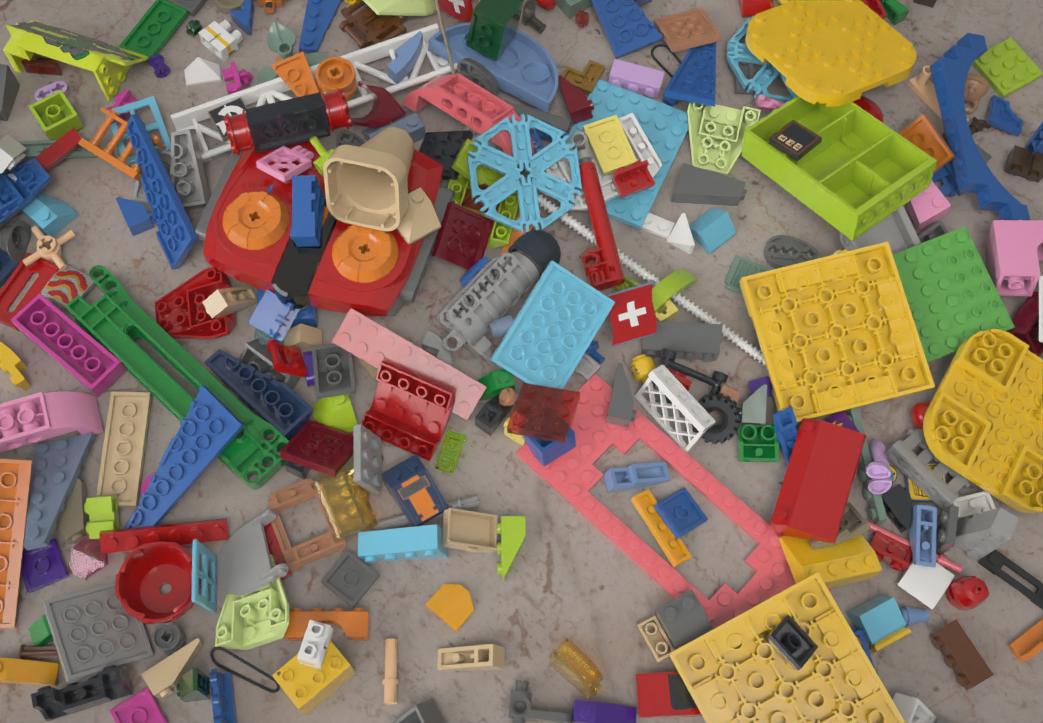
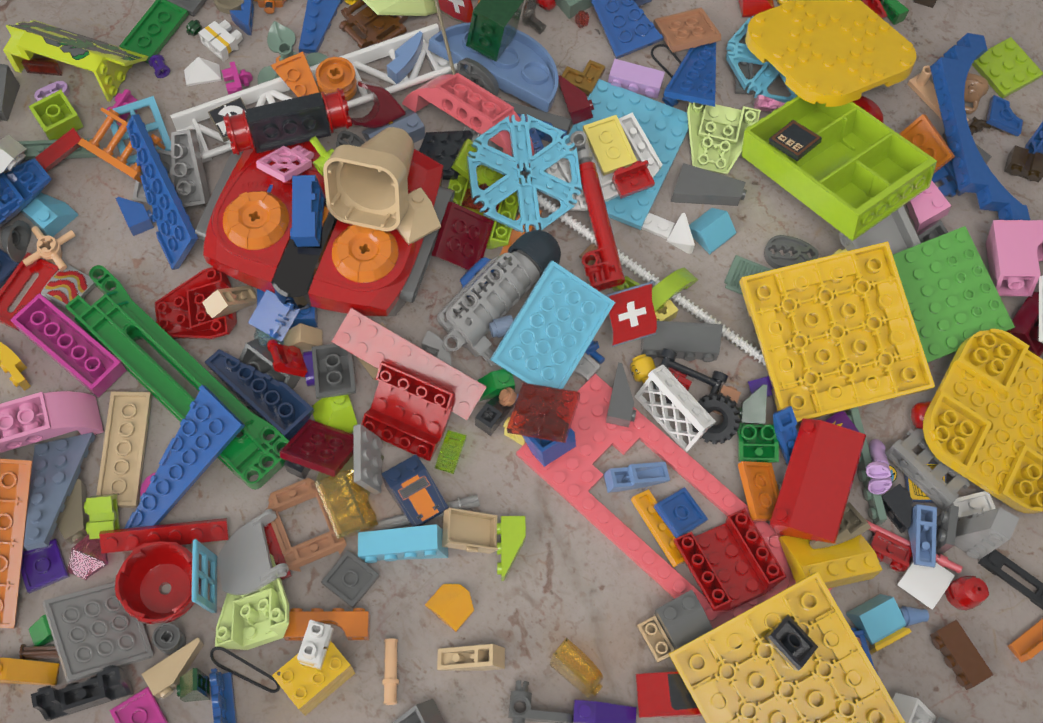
(731, 562): none -> red slope
(759, 489): none -> orange plate

